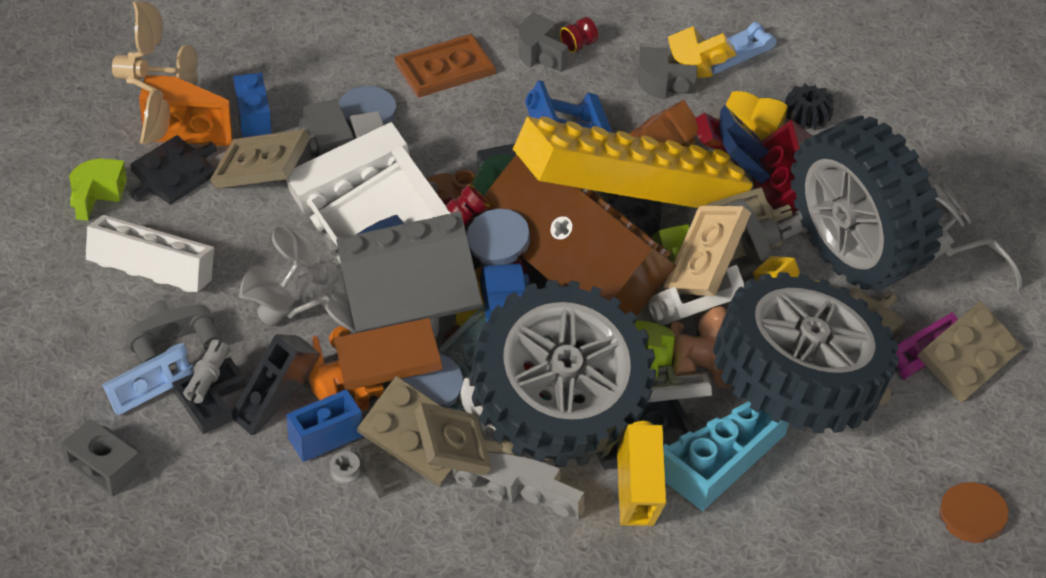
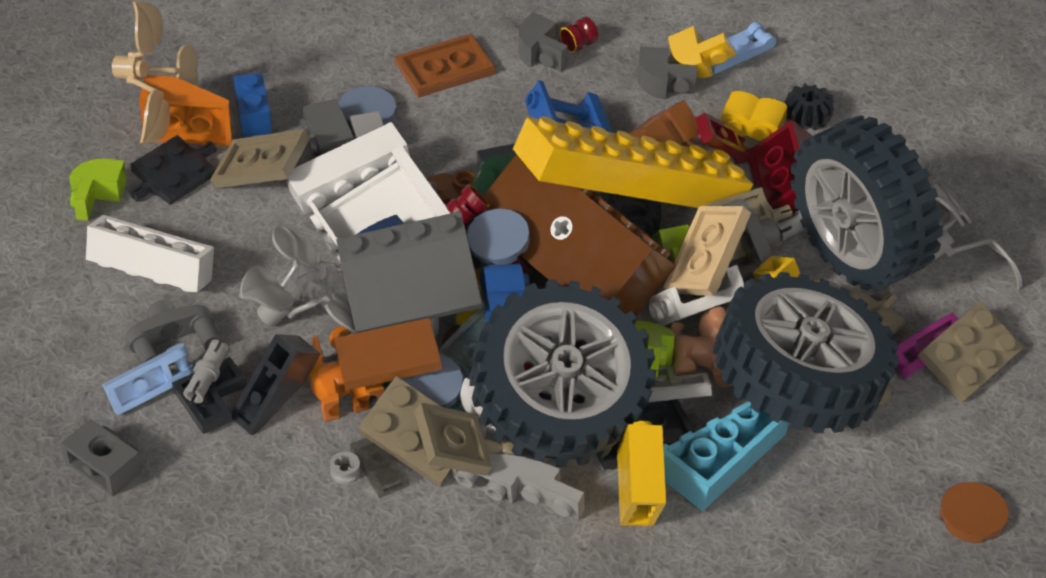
(324, 425): blue brick -> none
(743, 144): dark blue slope -> none

